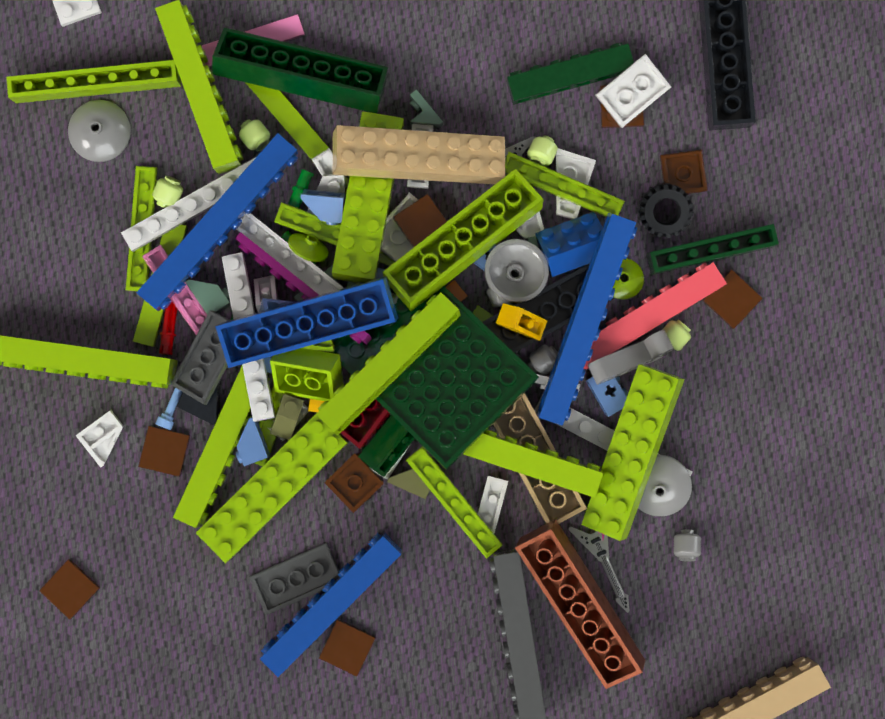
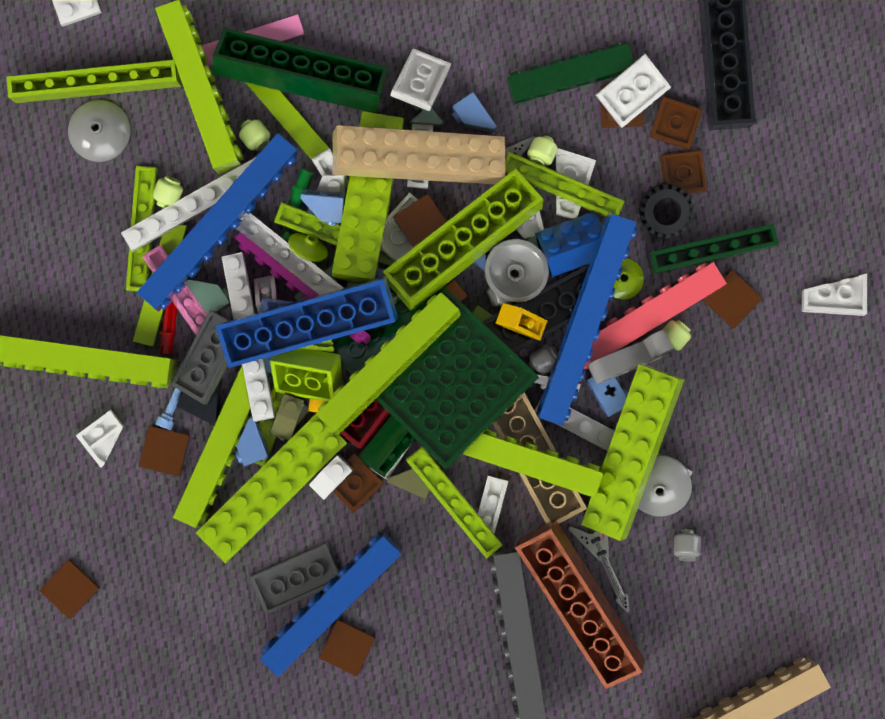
(331, 476): none -> white slope
(421, 79): none -> white tile
(472, 115): none -> medium blue slope
(675, 123): none -> reddish brown plate
(840, 297): none -> white wing

